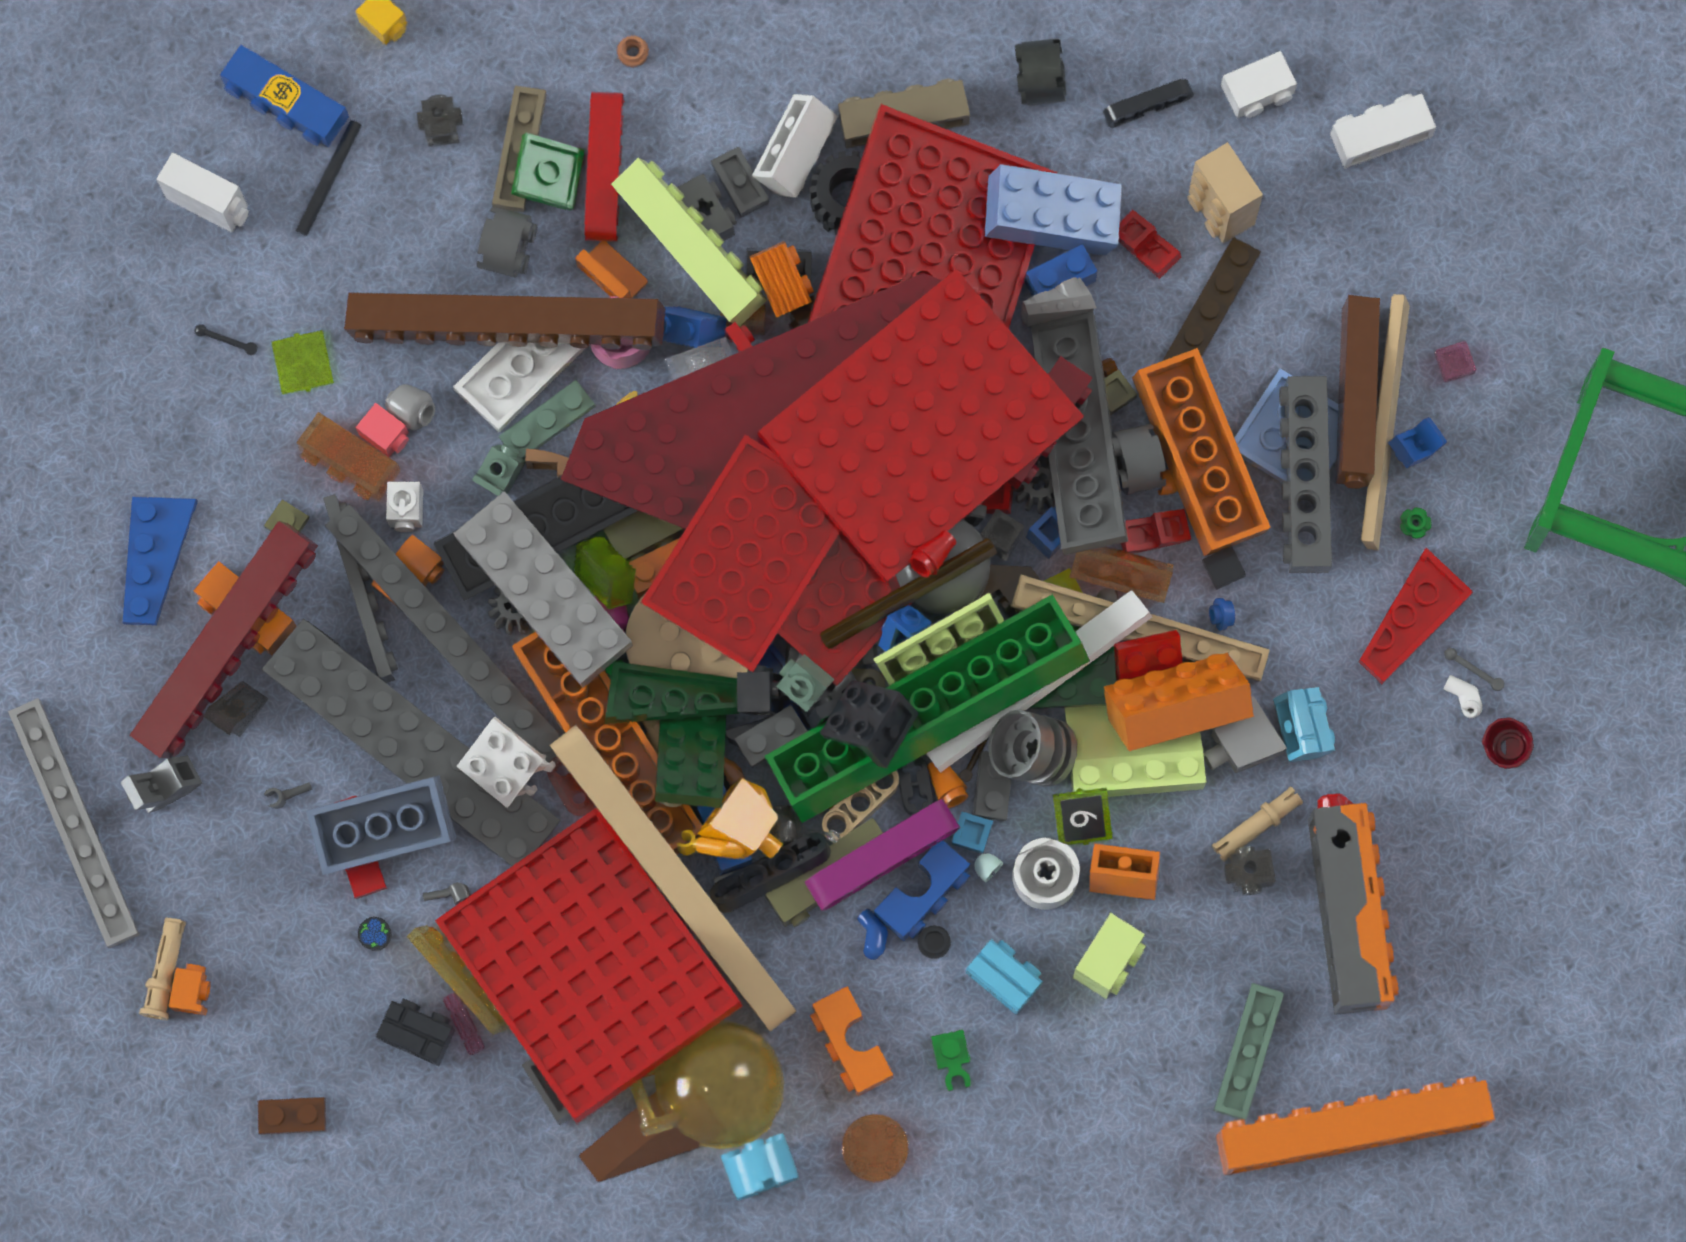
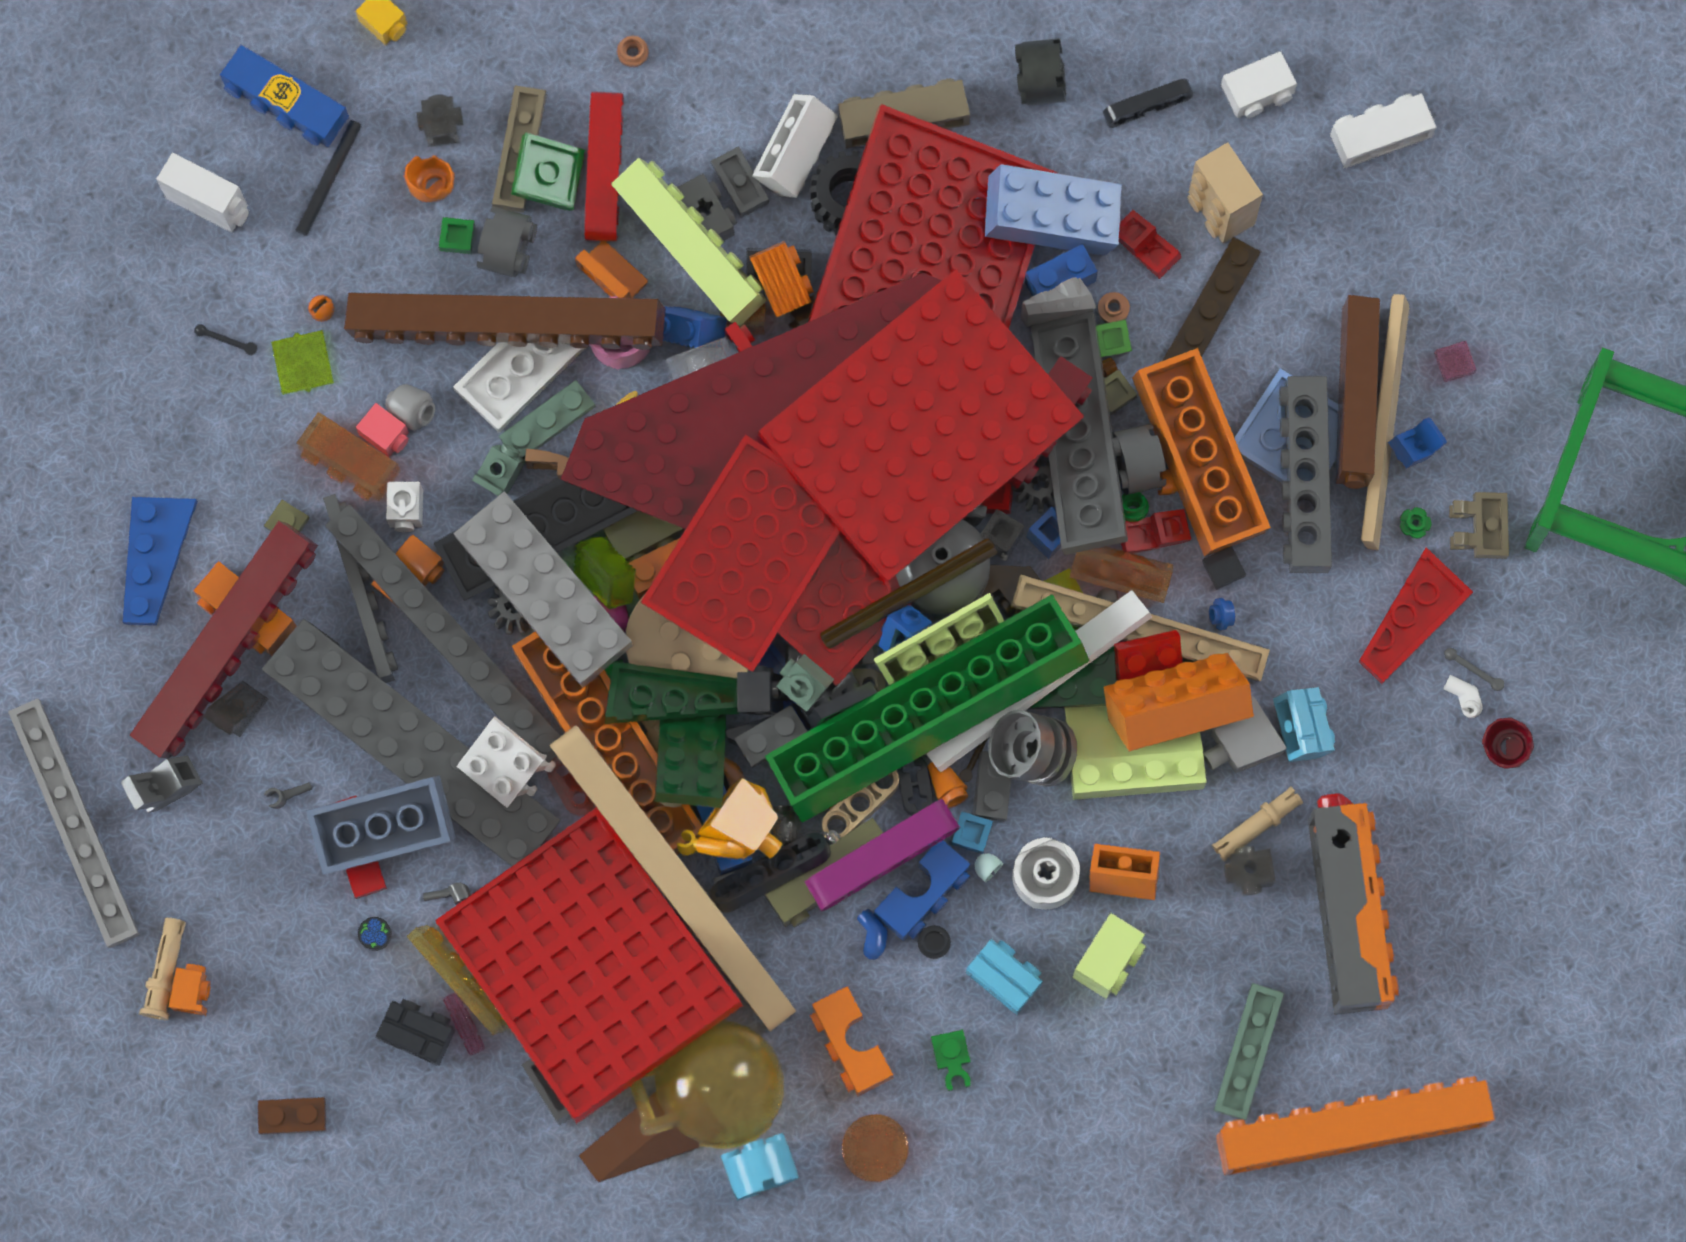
(325, 312): none -> orange hinge
(421, 170): none -> orange hair
(457, 235): none -> green plate
(871, 720): black bracket -> none
(931, 555): red cone -> none
(1082, 816): piece -> none
(1108, 315): none -> nougat plate
(1113, 338): none -> bright green plate
(1137, 500): none -> green plate
(1489, 525): none -> dark tan plate

